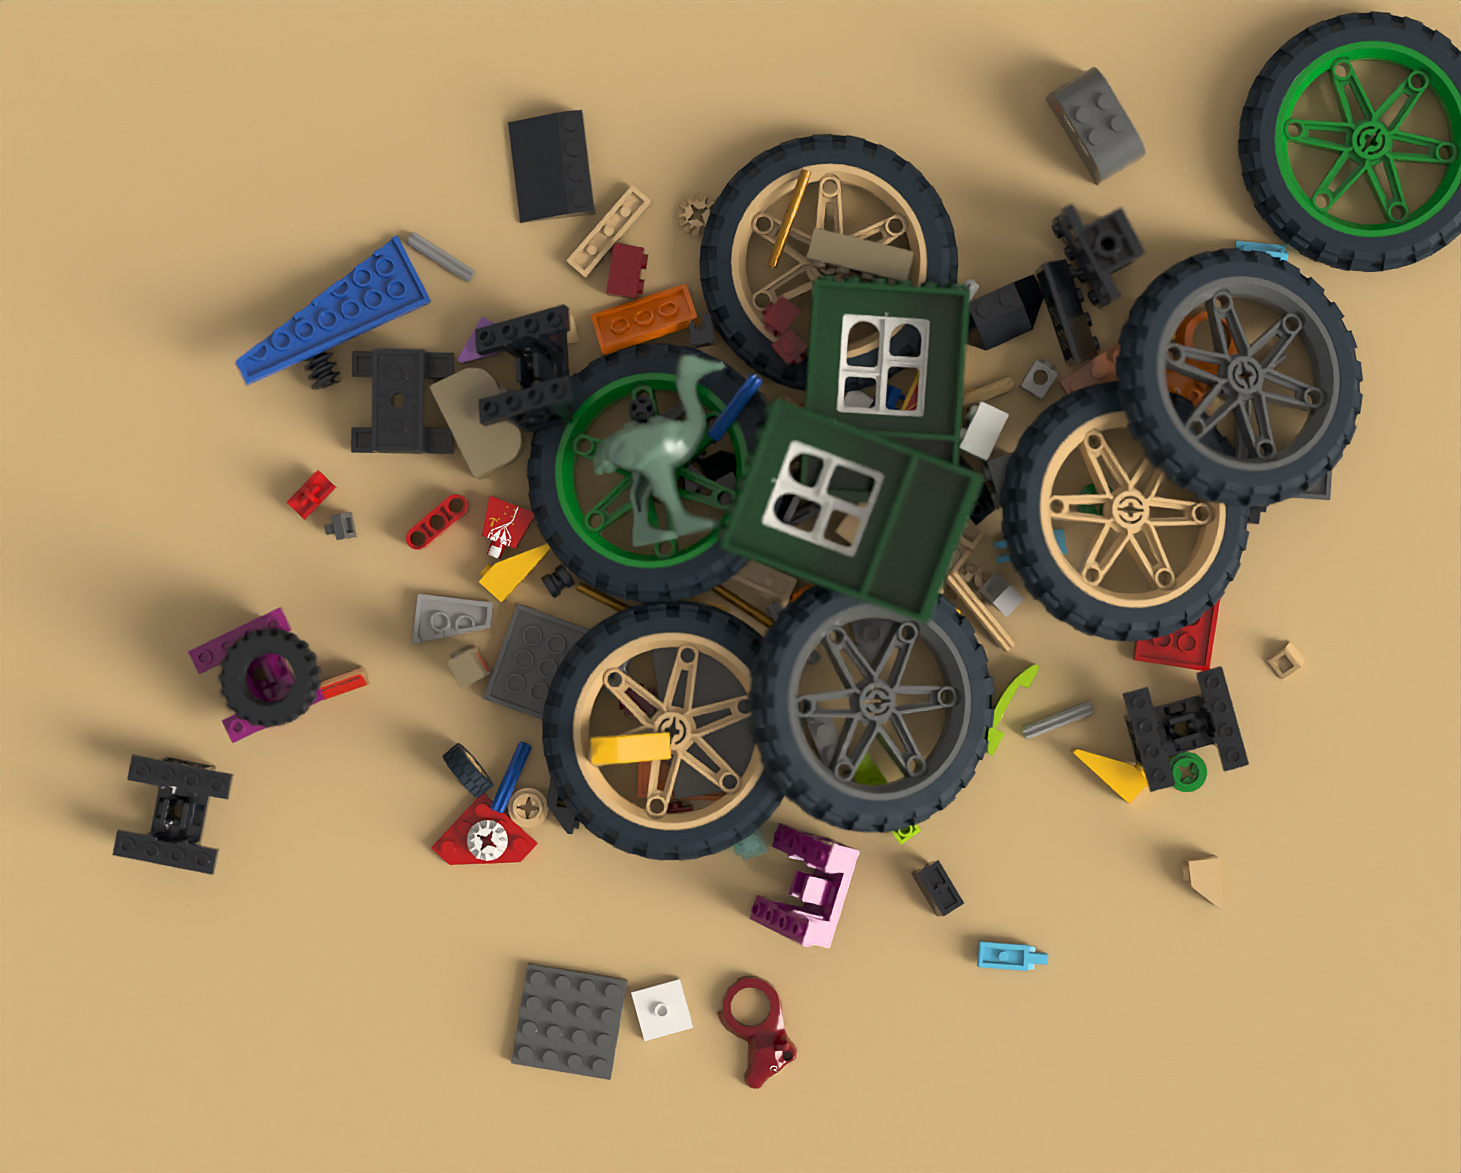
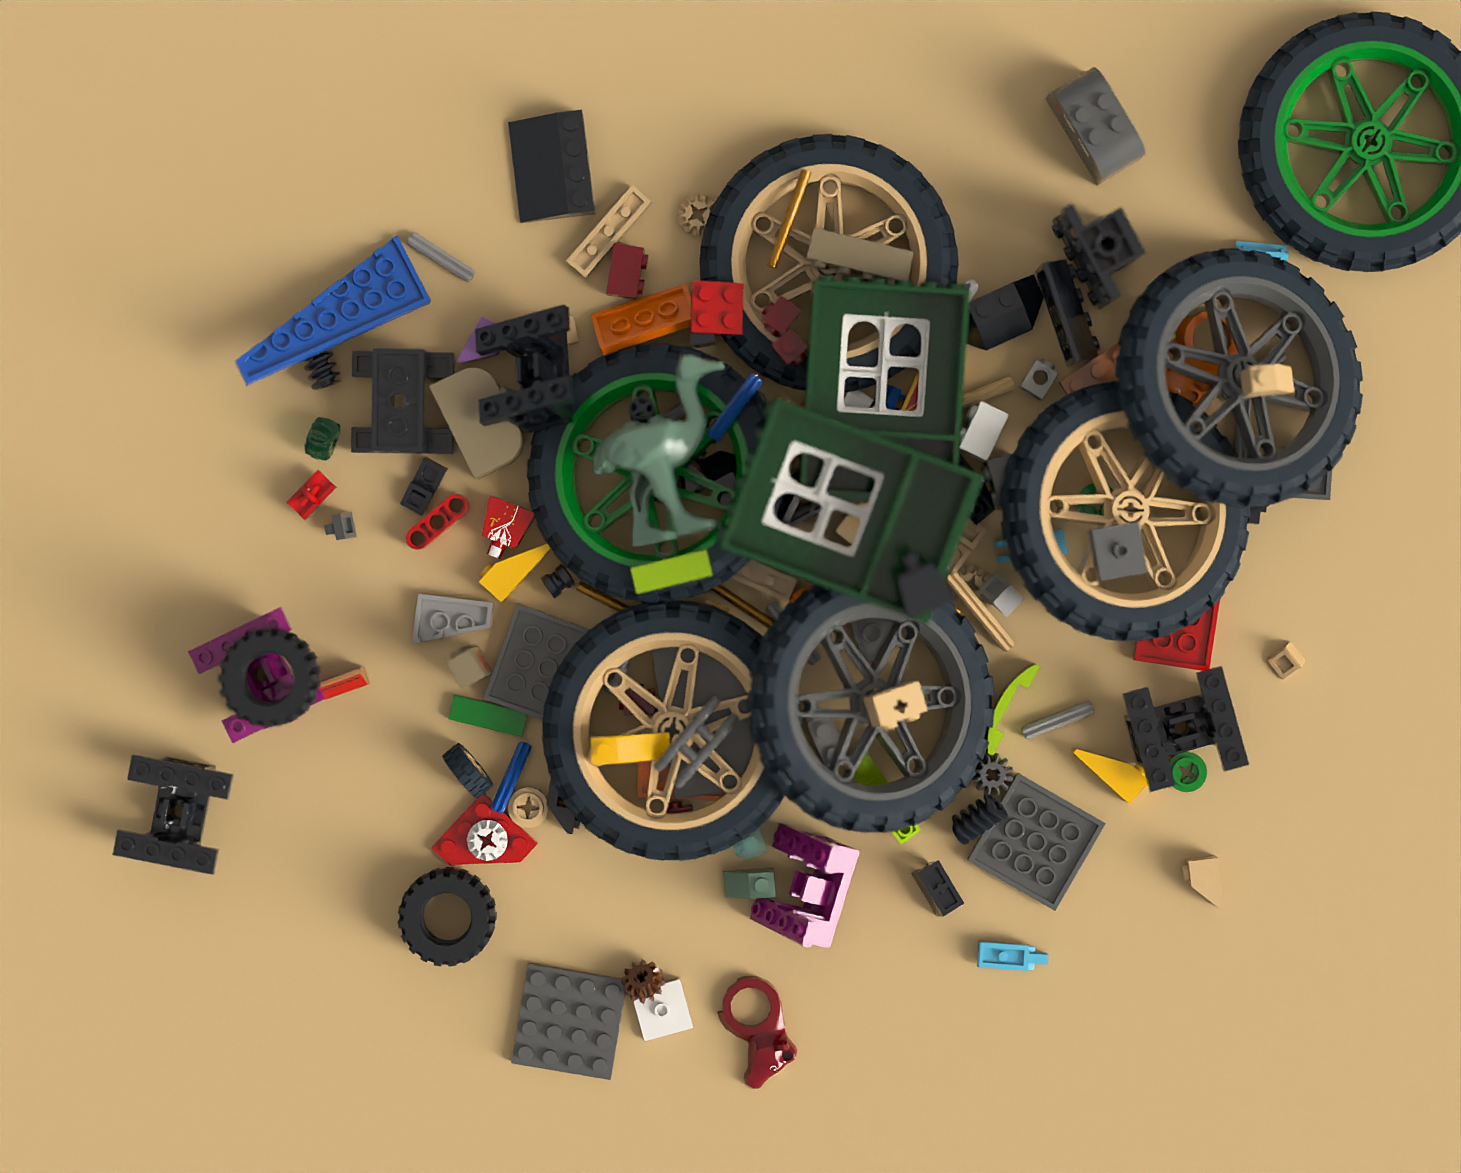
(322, 438): none -> clear green gear
(423, 486): none -> black slope
(423, 941): none -> black tyre
(487, 715): none -> green tile
(639, 973): none -> reddish brown gear
(671, 572): none -> lime tile
(712, 739): none -> dark grey piece
(716, 308): none -> red plate
(749, 883): none -> sand green slope
(881, 704): none -> tan brick
(922, 587): none -> black torso
(978, 819): none -> black piece
(991, 783): none -> dark grey gear
(1037, 843): none -> dark grey plate
(1118, 551): none -> dark grey plate
(1266, 380): none -> tan slope

